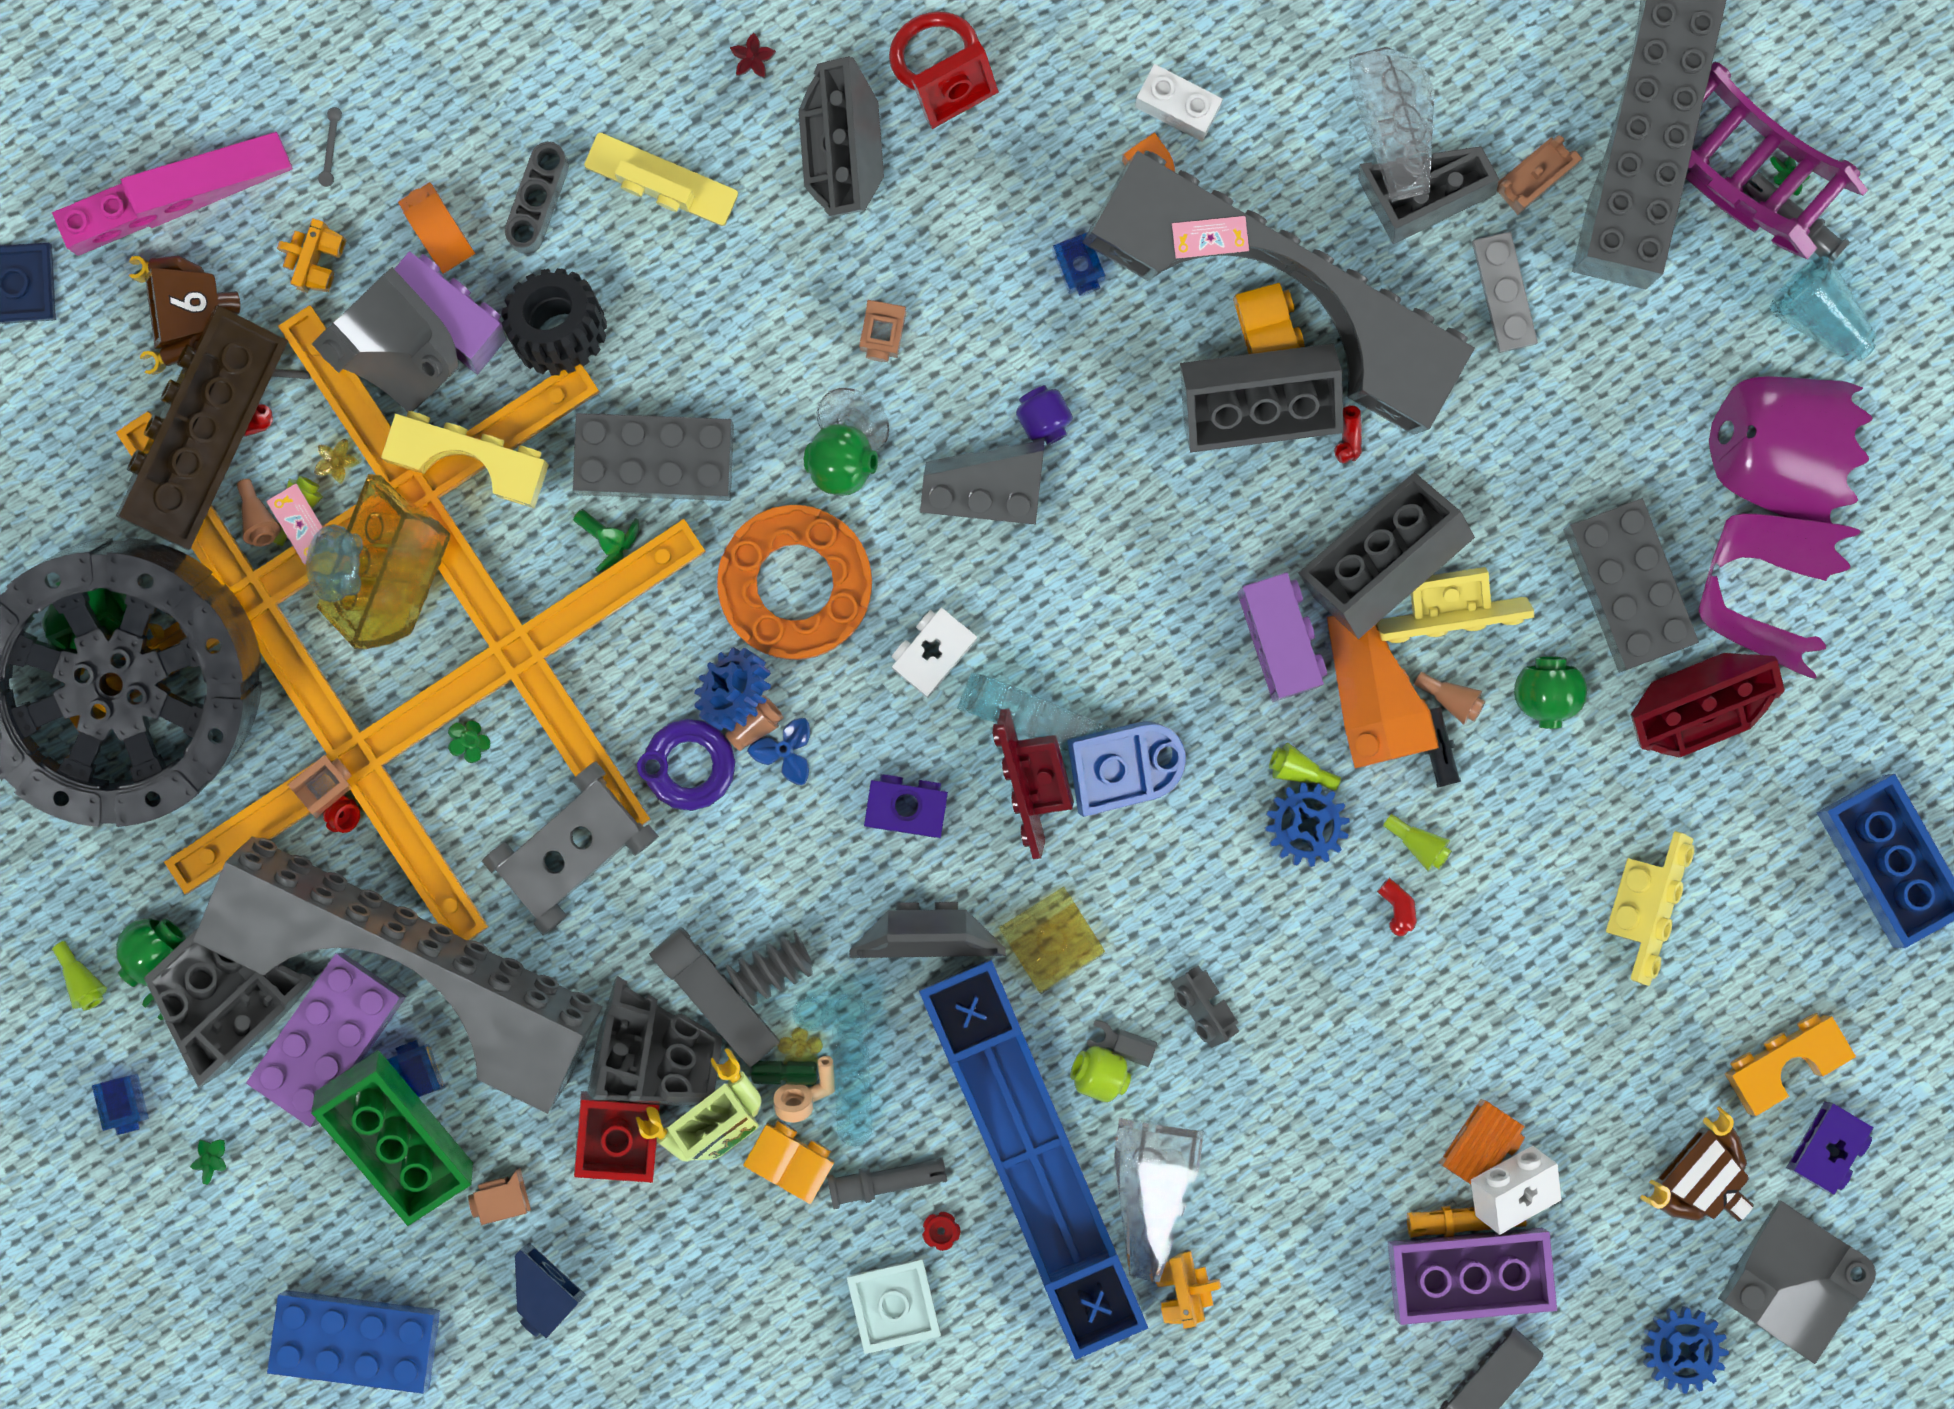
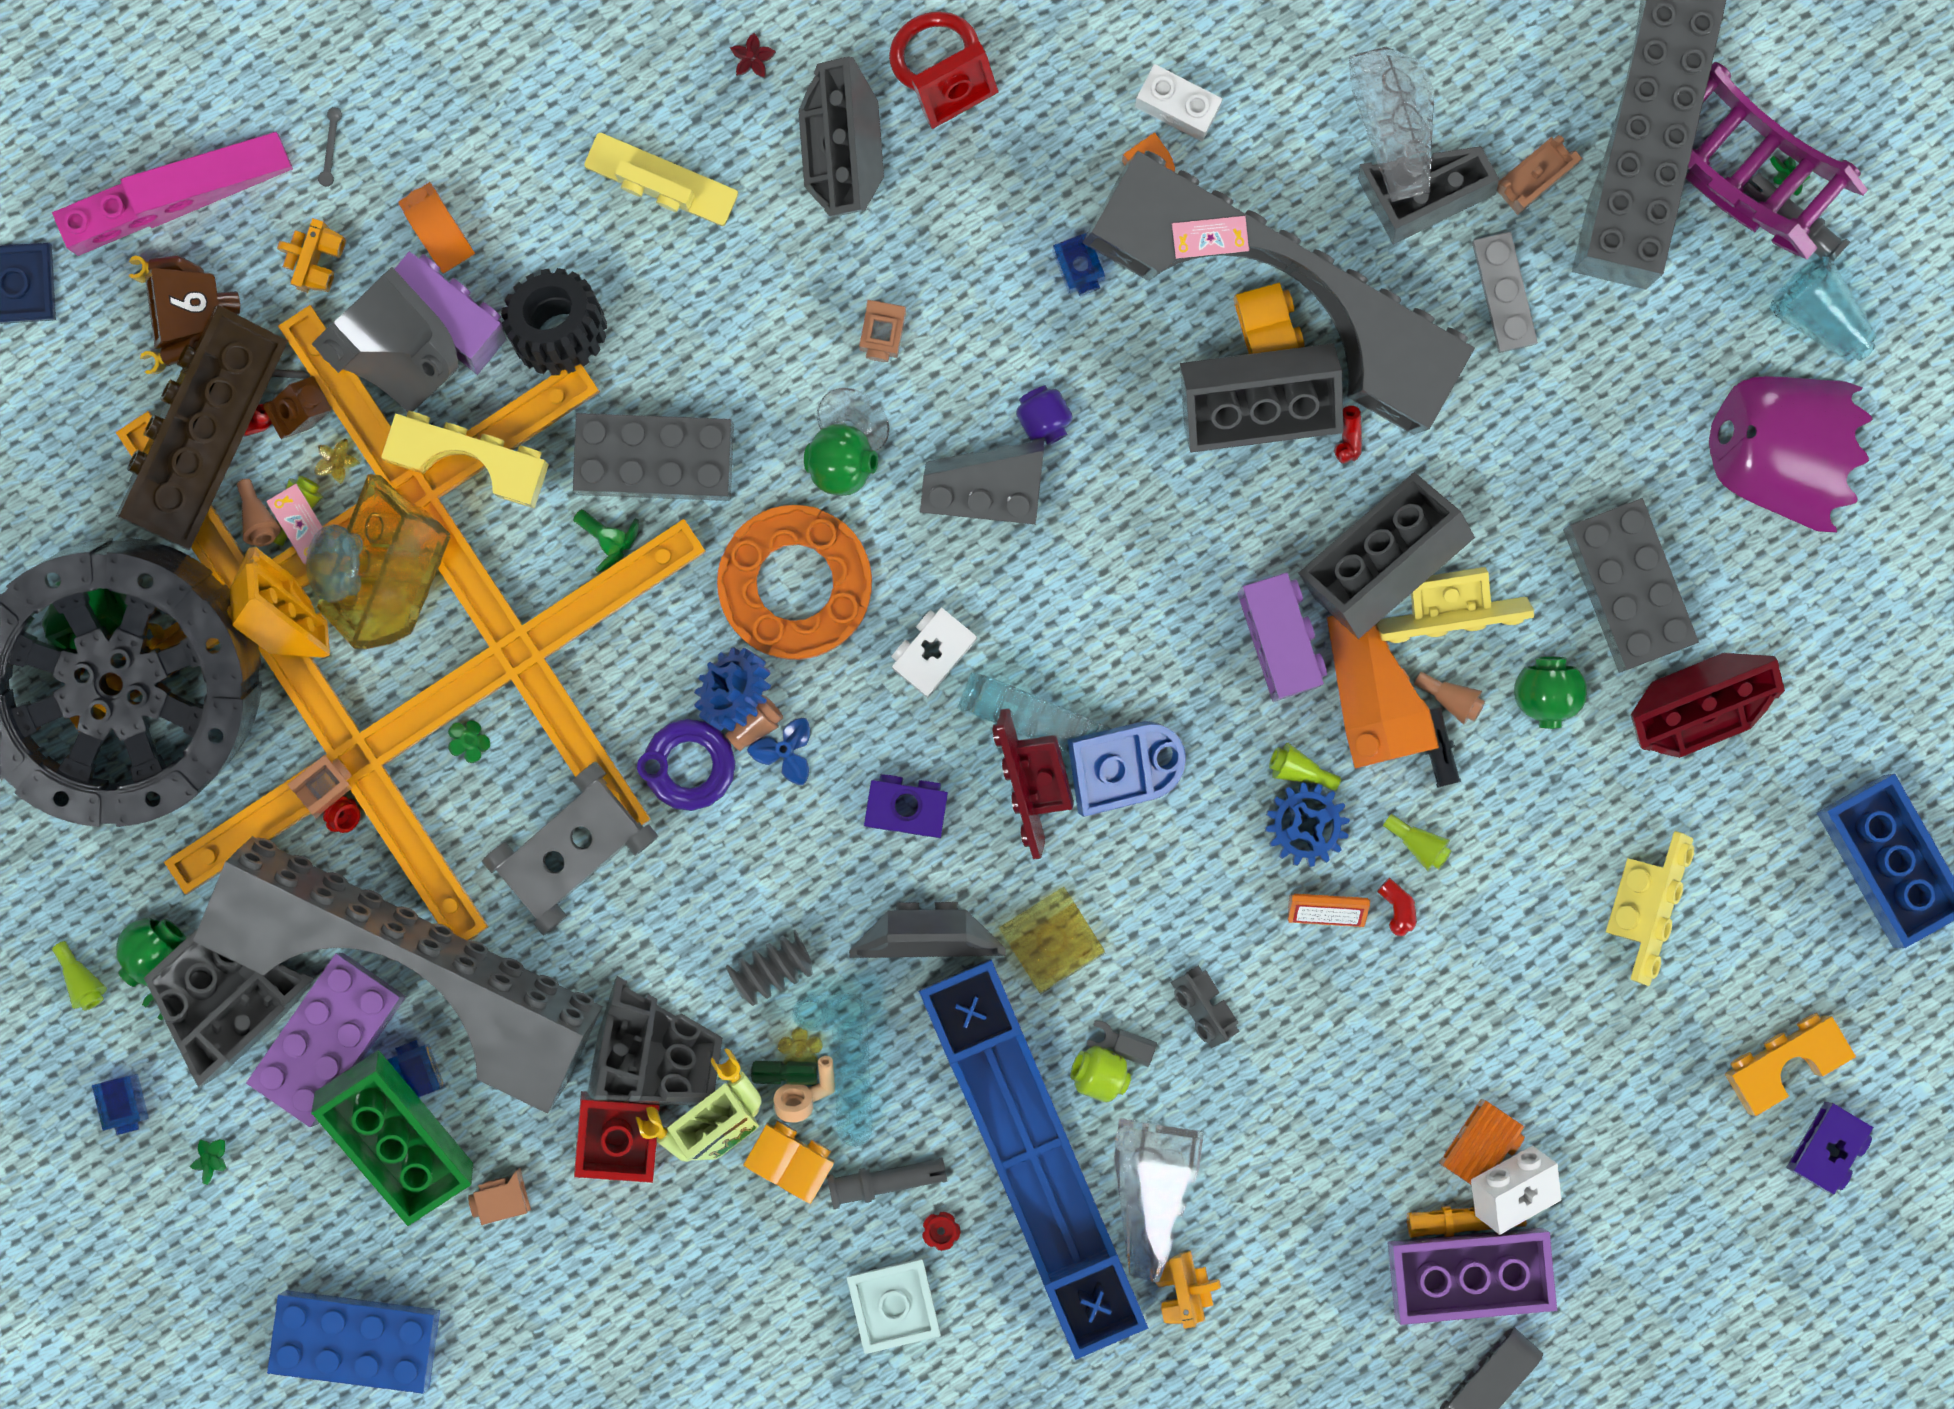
(275, 609): none -> light orange wedge
(297, 407): none -> reddish brown brick
(536, 179): dark grey beam -> none
(542, 1292): dark blue slope -> none
(714, 996): dark grey beam -> none
(1328, 910): none -> slope
(1673, 1361): blue gear -> none
(1705, 1175): torso -> none
(1788, 544): magenta piece -> none
(1797, 1282): dark grey slope -> none

